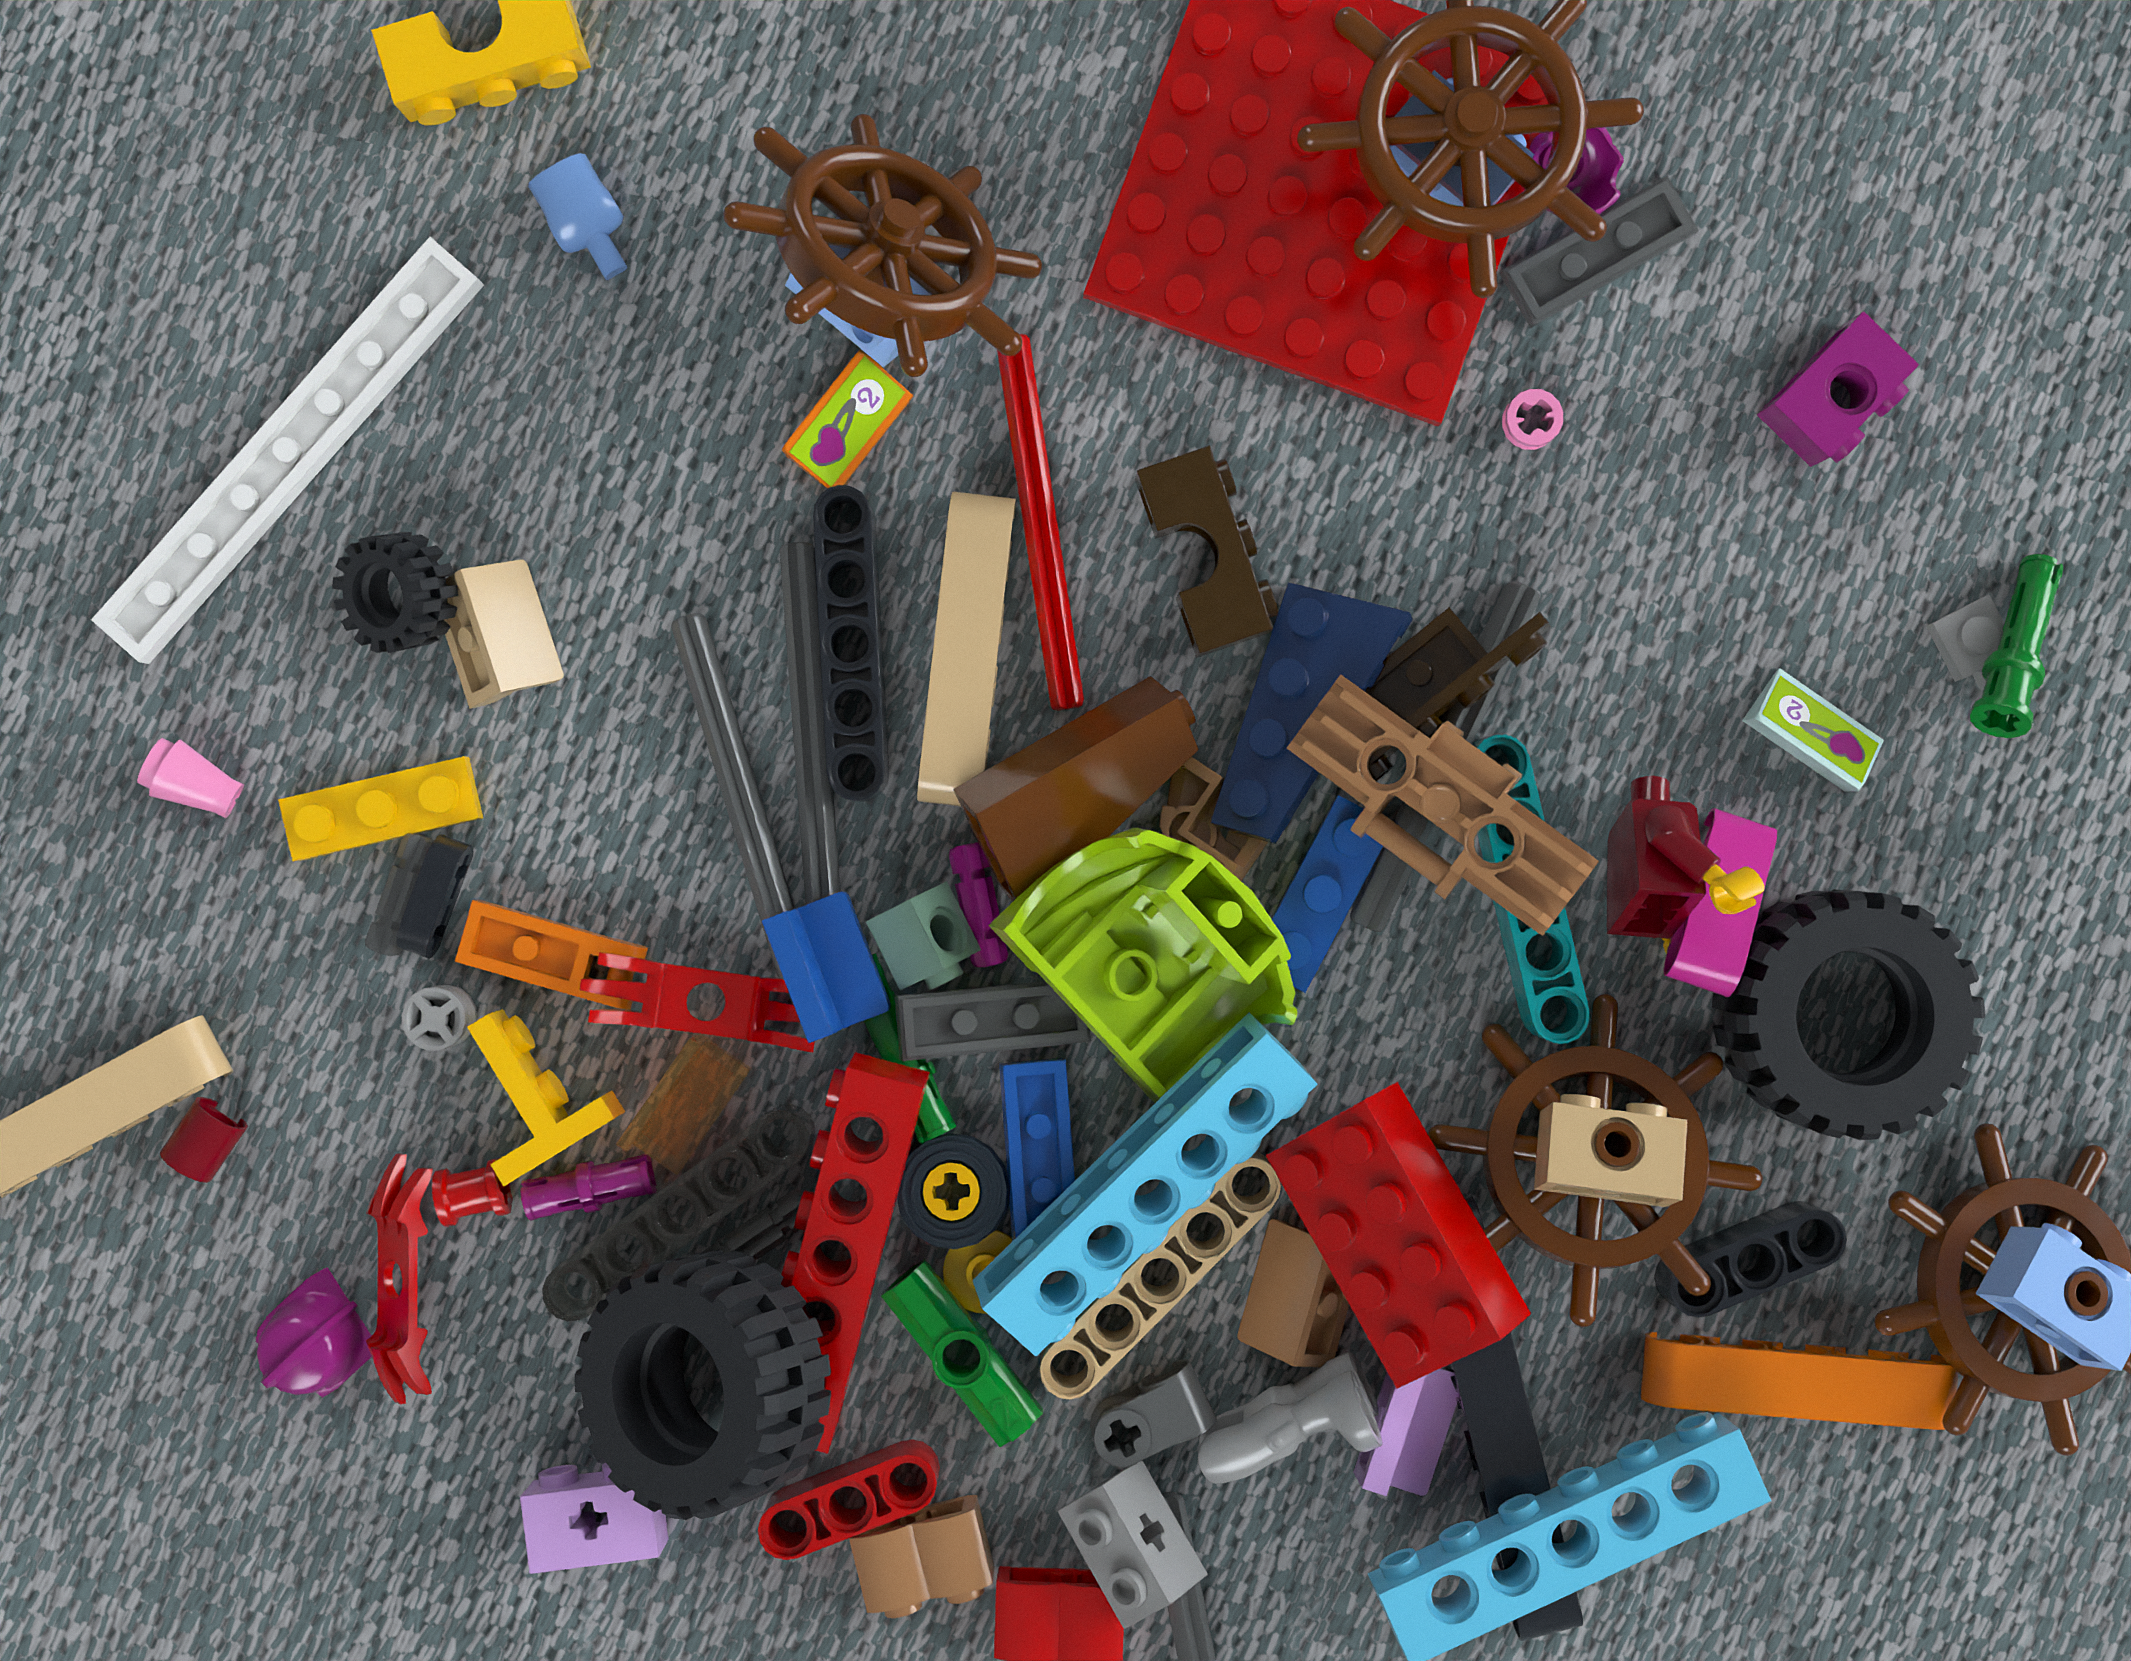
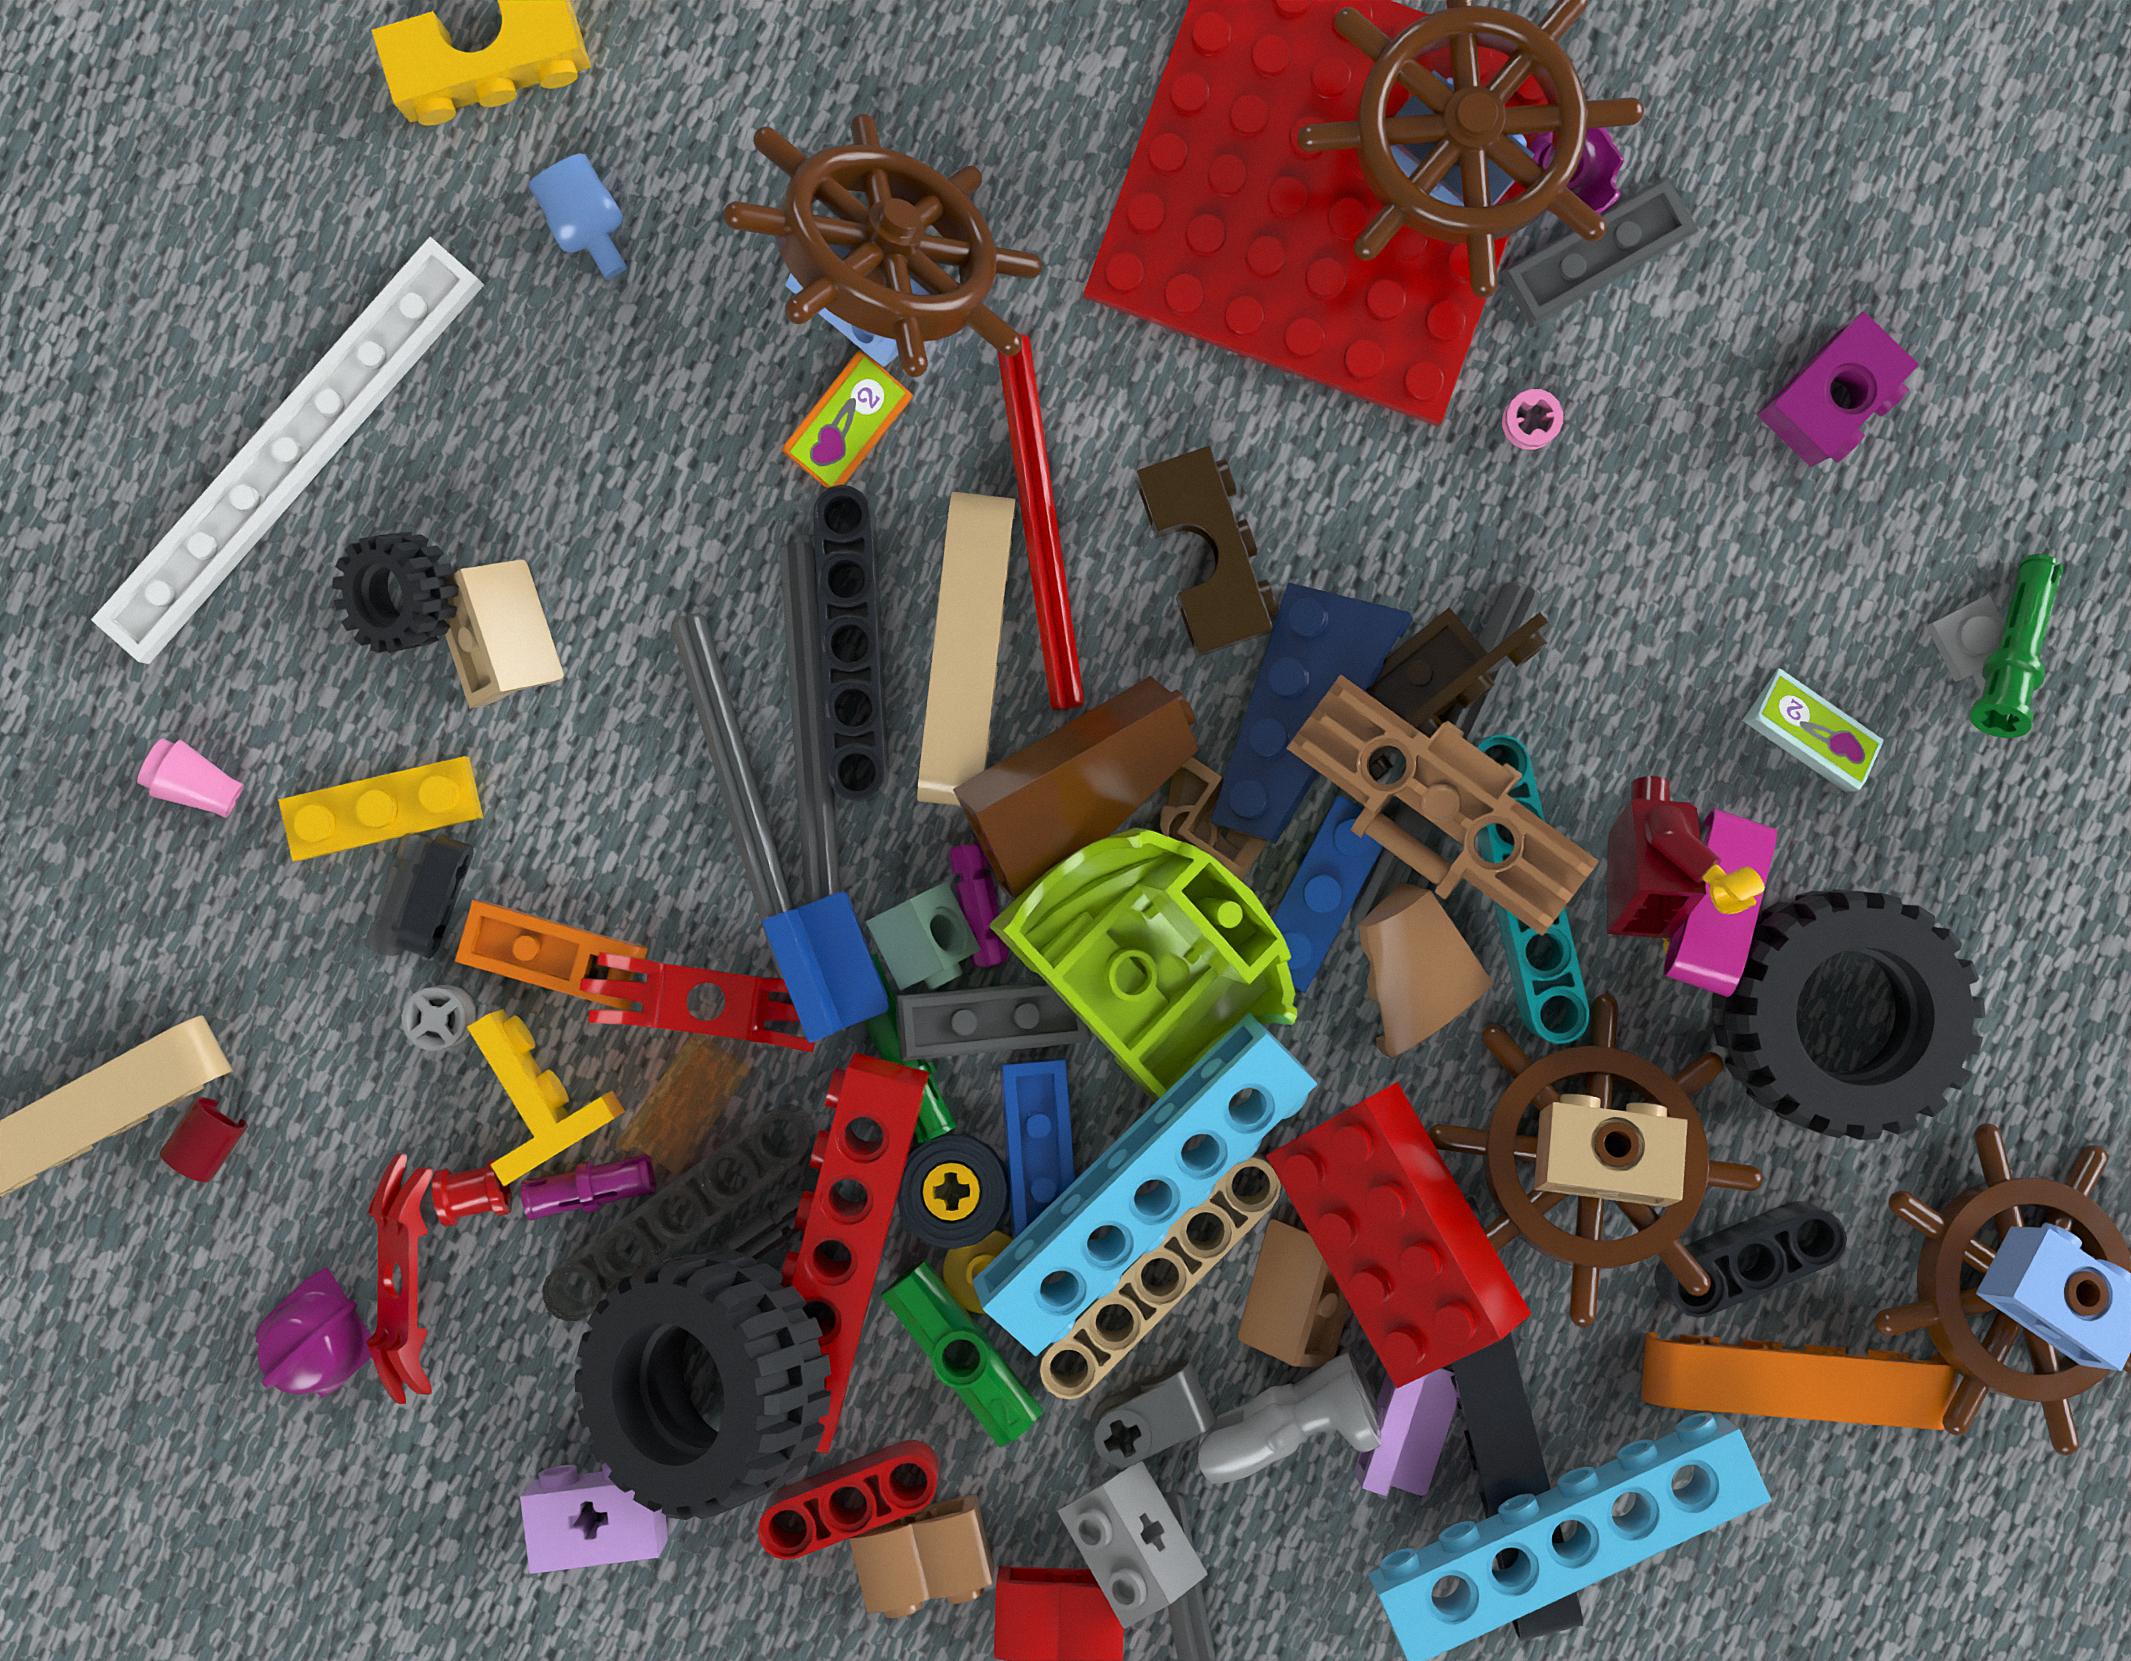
(1417, 967): none -> medium nougat slope

